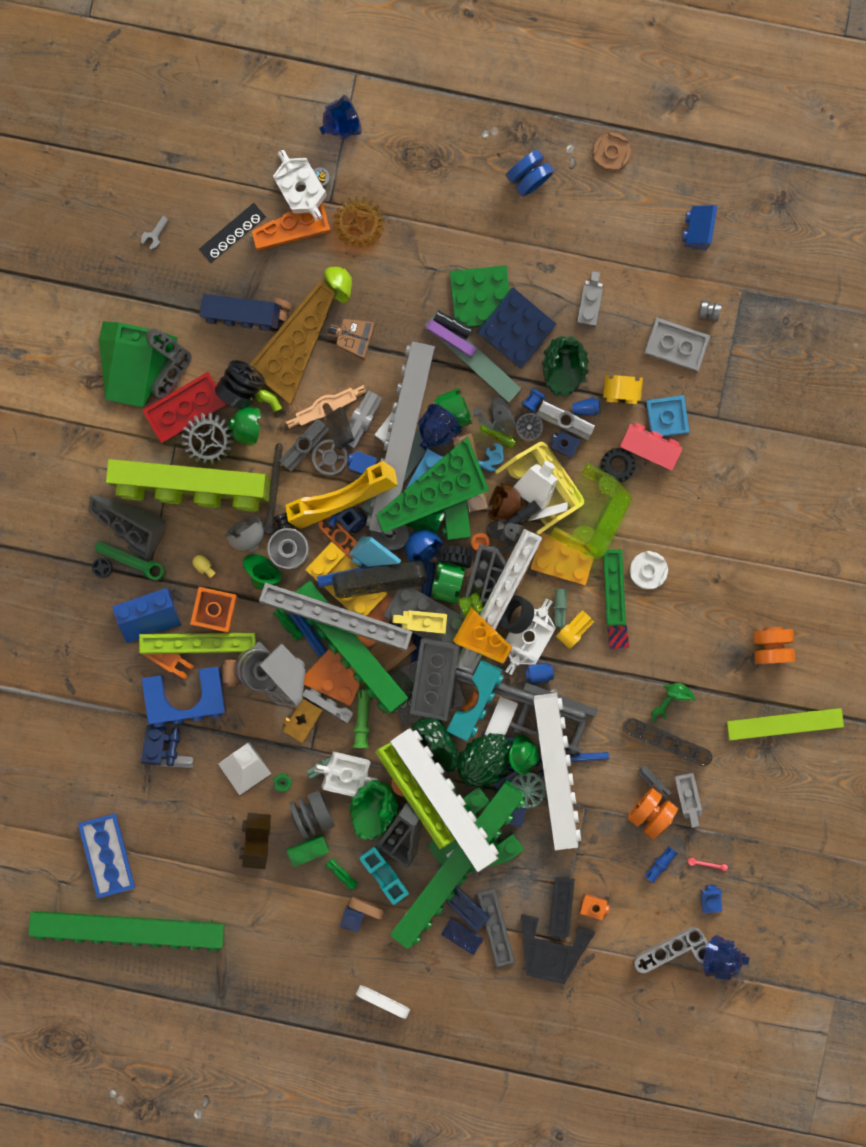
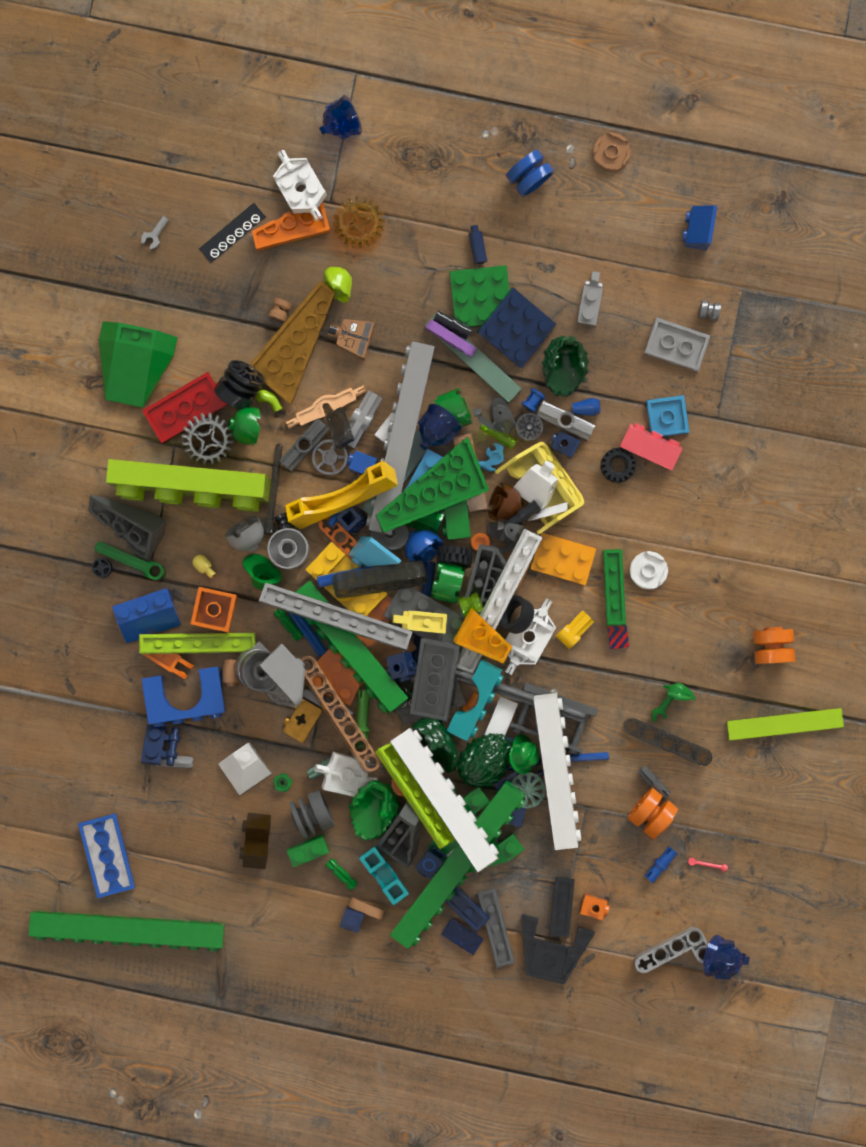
(173, 357): flat silver beam -> none
(240, 311): dark blue brick -> none
(322, 175): tile -> none
(339, 724): none -> medium nougat beam
(382, 1001): white beam -> none
(401, 666): none -> dark blue brick
(430, 862): none -> dark blue brick
(477, 245): none -> dark blue cylinder
(539, 673): blue brick -> none
(560, 607): sand green axle -> none
(597, 540): clear neon green windscreen -> none
(622, 388): yellow brick -> none
(688, 797): light grey hinge -> none
(711, 899): blue bracket -> none

